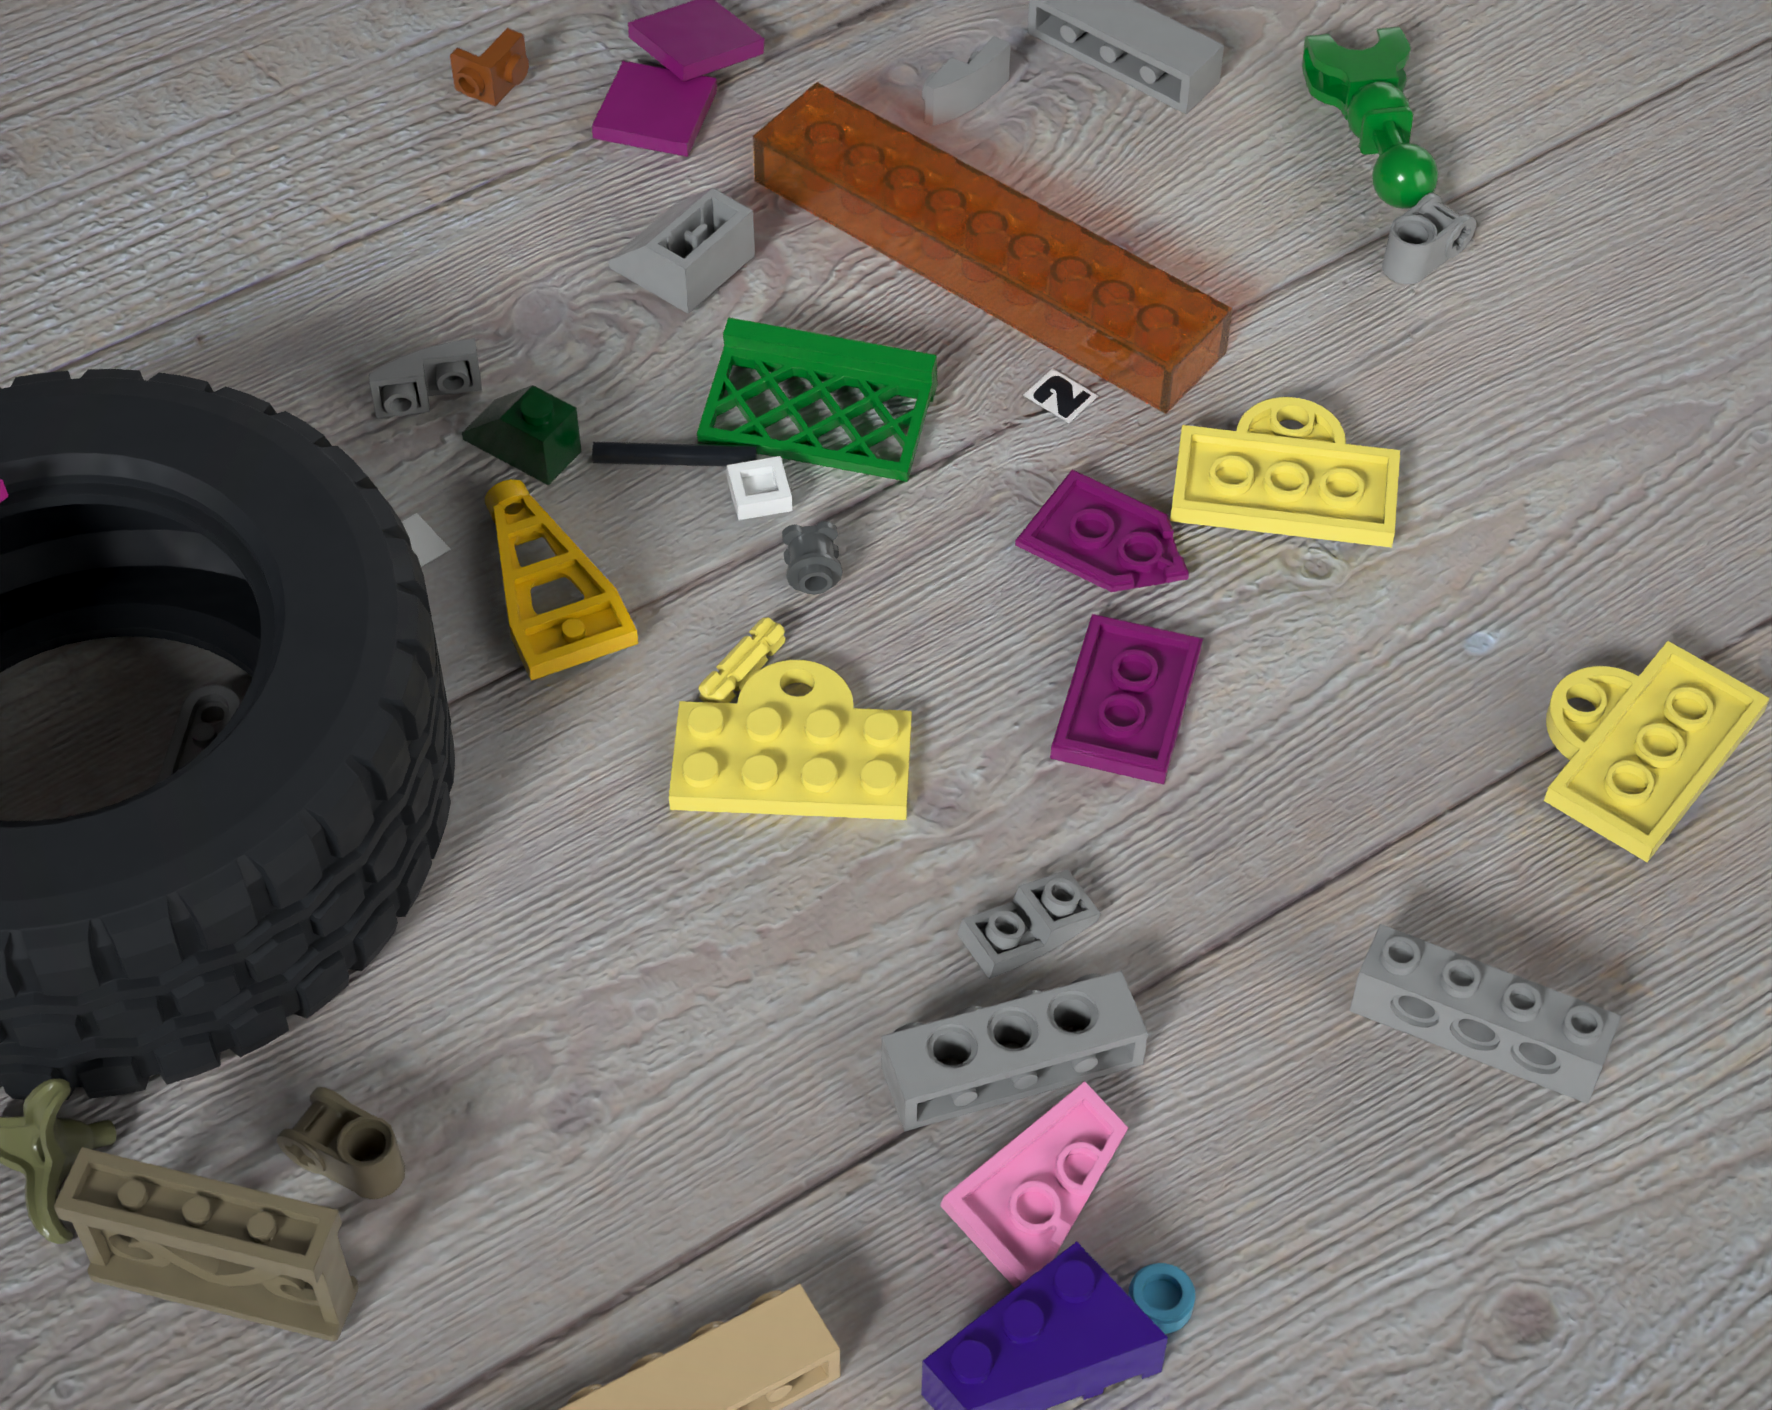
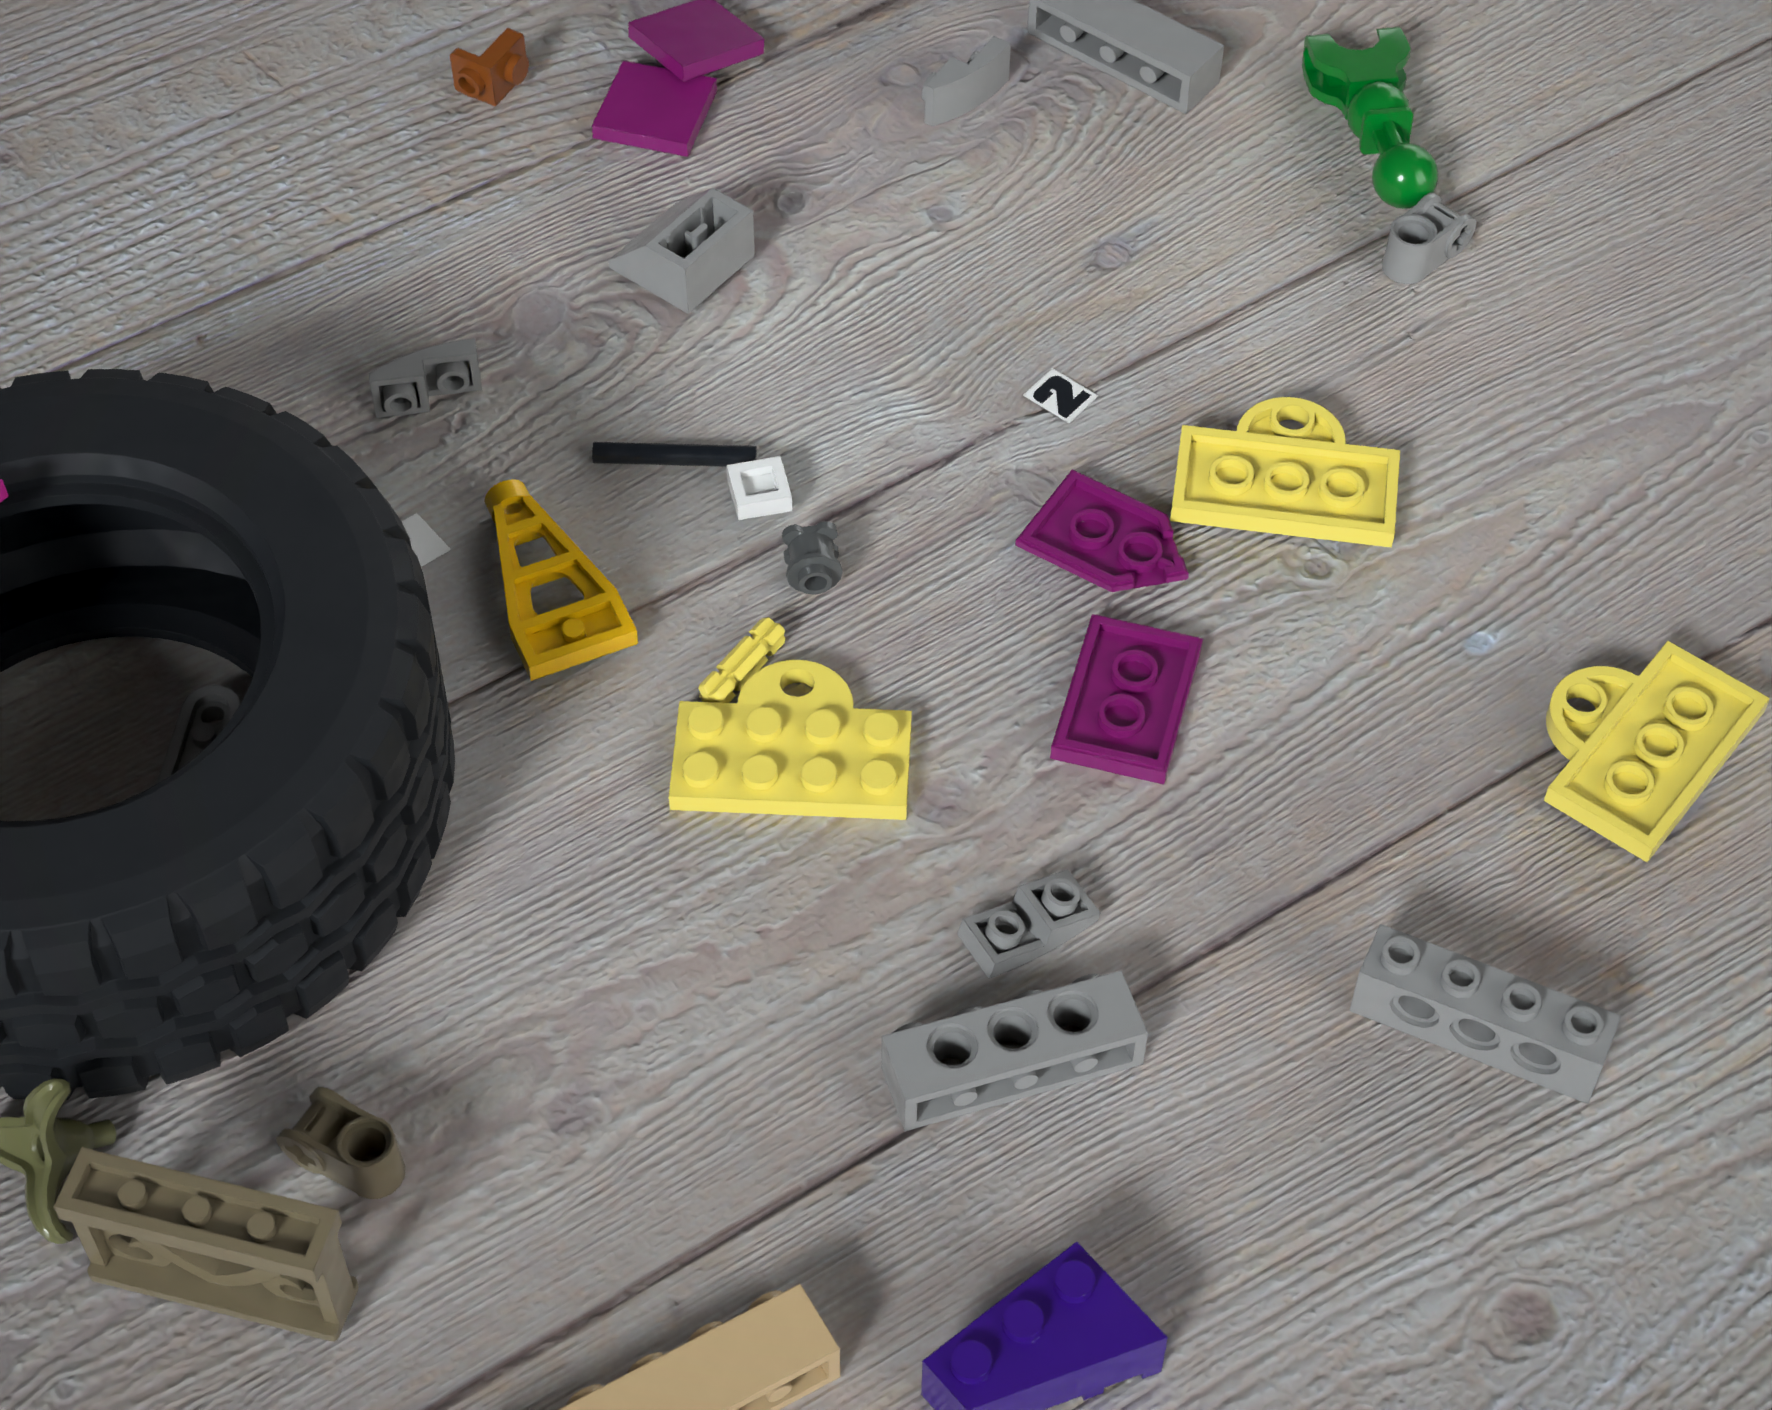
(528, 432): dark green slope -> none
(836, 364): green fence -> none
(993, 246): clear orange brick -> none
(1037, 1185): bright pink wing -> none
(1164, 1295): medium azure tile -> none

